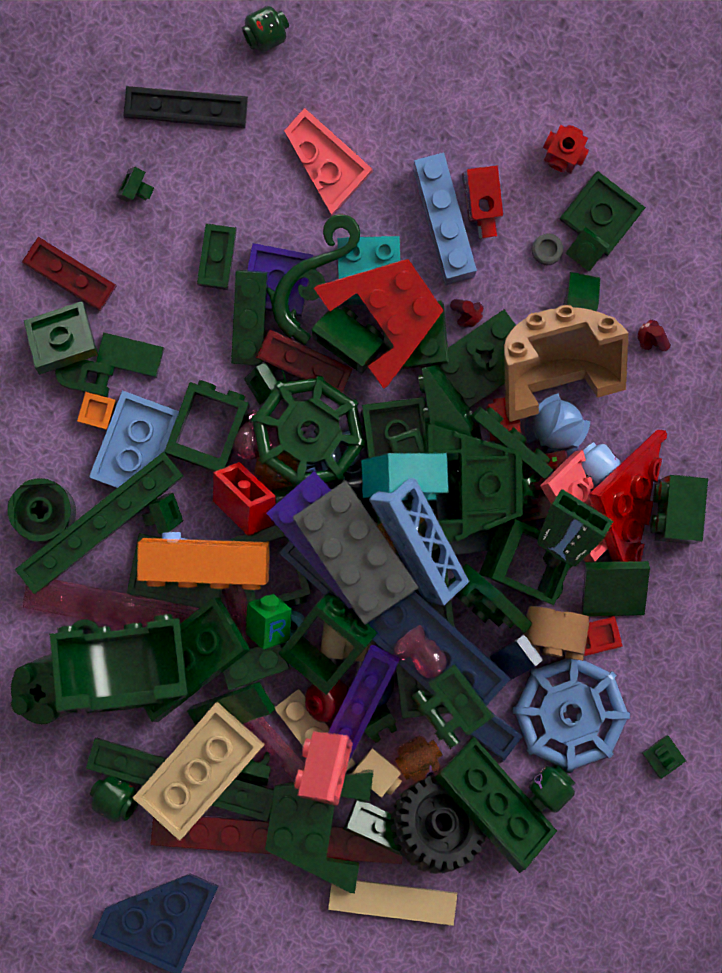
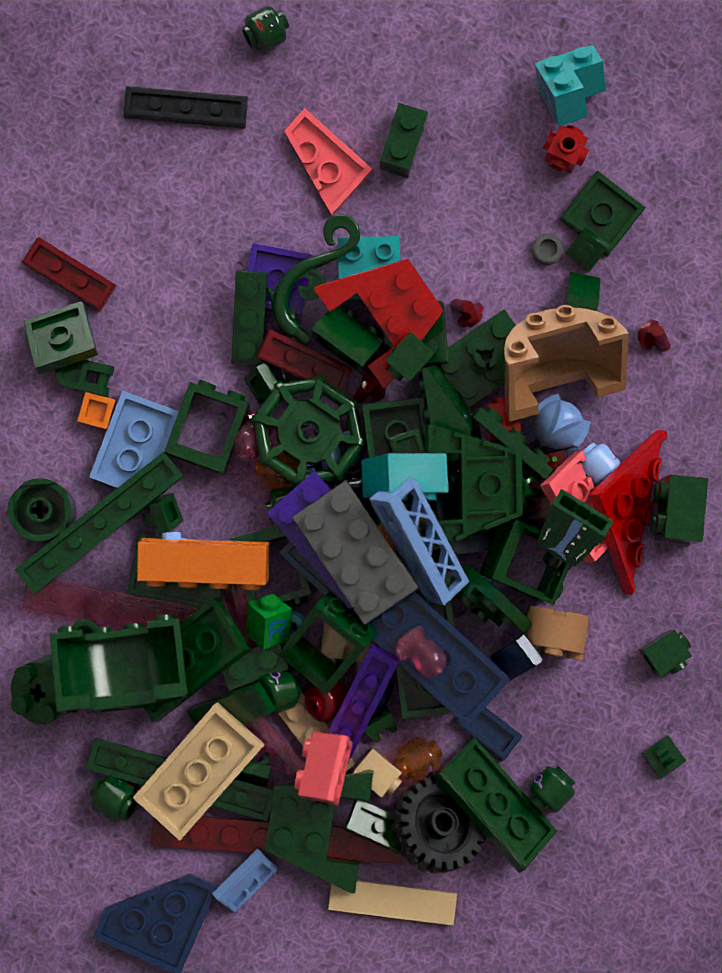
(130, 355): dark green tile -> none
(133, 186): dark green tile -> none
(216, 256): dark green plate -> none
(243, 498): red brick -> none
(245, 880): none -> medium blue plate
(282, 689): none -> dark green head
(369, 387): none -> dark red plate
(403, 140): none -> dark green brick
(408, 357): none -> dark green brick
(444, 218): medium blue brick -> none
(459, 699): dark green plate -> none
(483, 184): red torso -> none
(563, 729): medium blue plate -> none
(568, 80): none -> teal brick
(602, 636): red tile -> none
(615, 588): dark green tile -> none
(667, 653): none -> dark green brick

